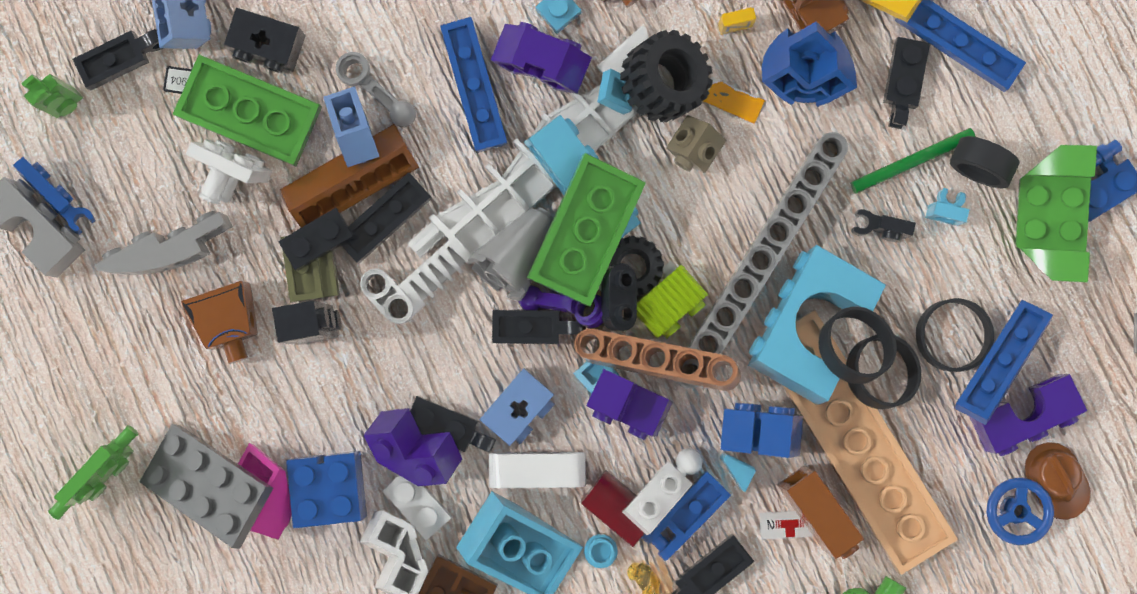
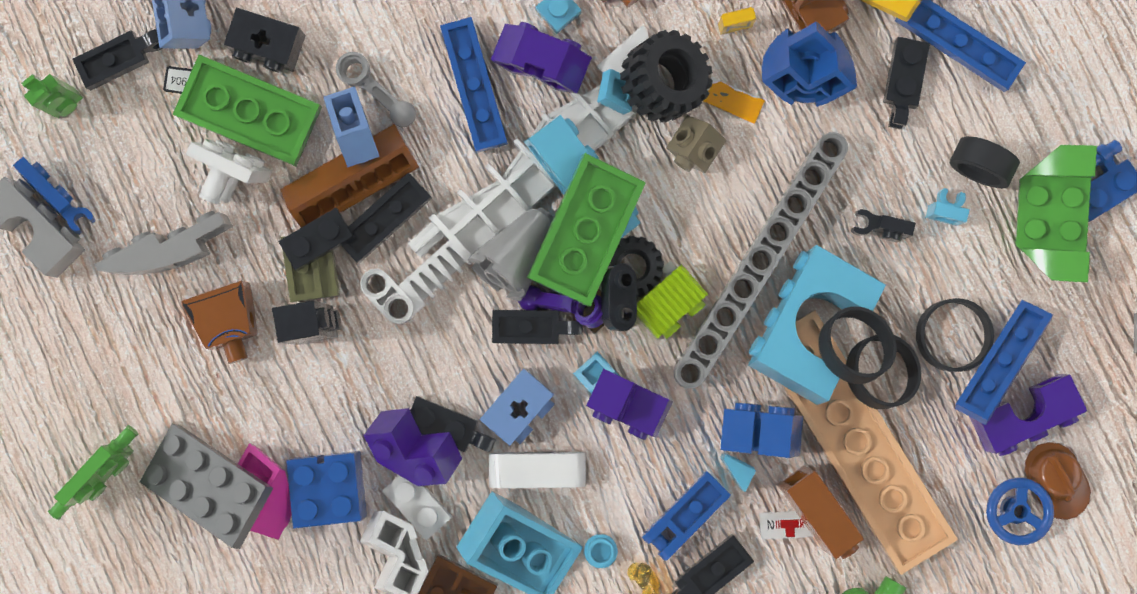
(607, 502): dark red brick -> none
(643, 350): nougat beam -> none
(663, 491): white plate -> none
(909, 162): green bar -> none

